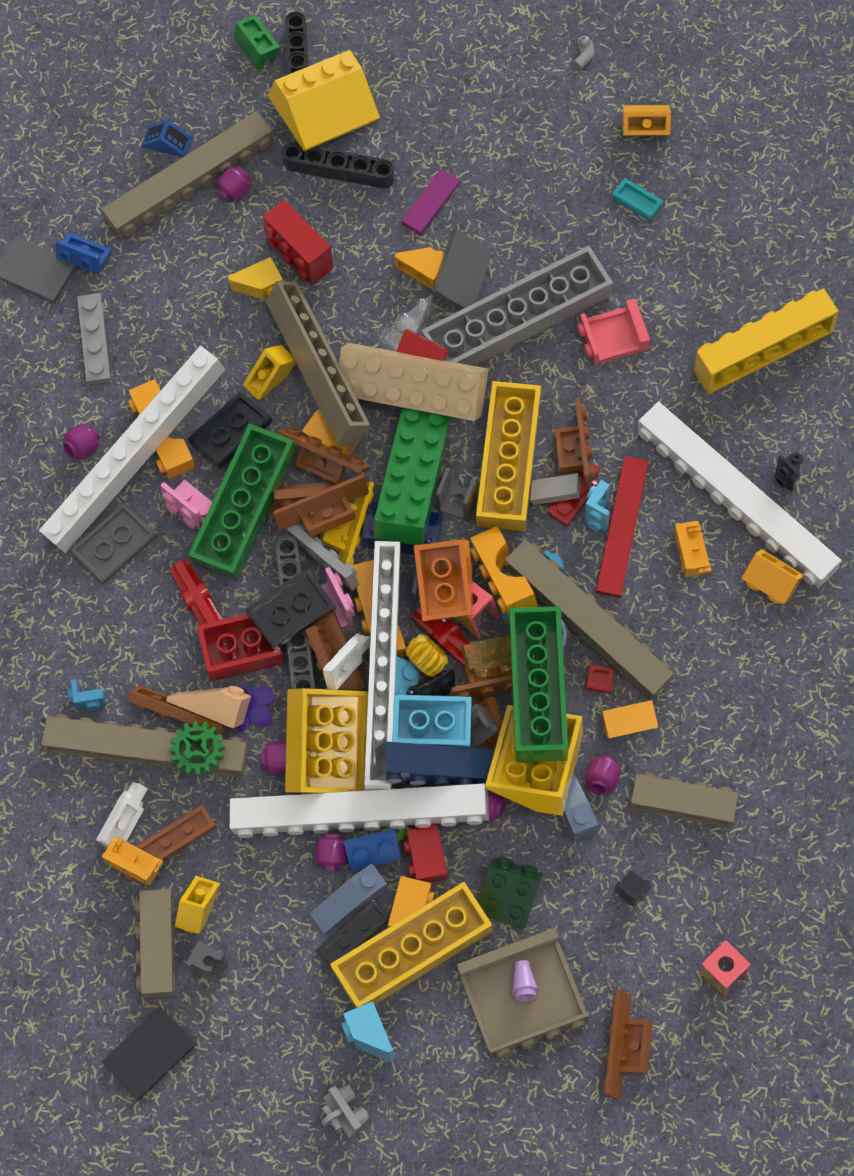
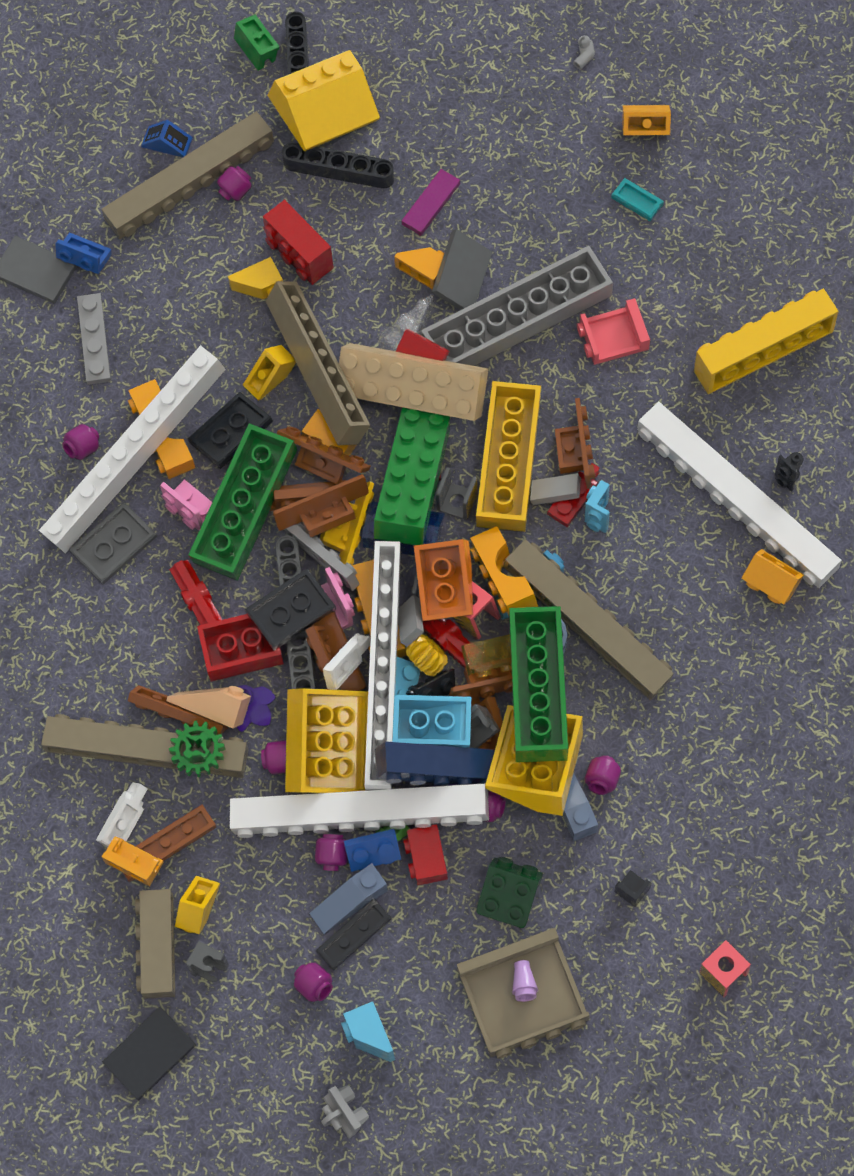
(89, 700): dark azure bracket -> none
(313, 982): none -> magenta head
(410, 620): none -> light grey tile
(410, 897): light orange slope -> none
(412, 947): yellow brick -> none
(600, 678): red tile -> none
(622, 527): red tile -> none
(628, 1045): dark orange bracket -> none
(629, 719): light orange hinge -> none
(684, 800): dark tan brick -> none
(691, 548): light orange hinge -> none

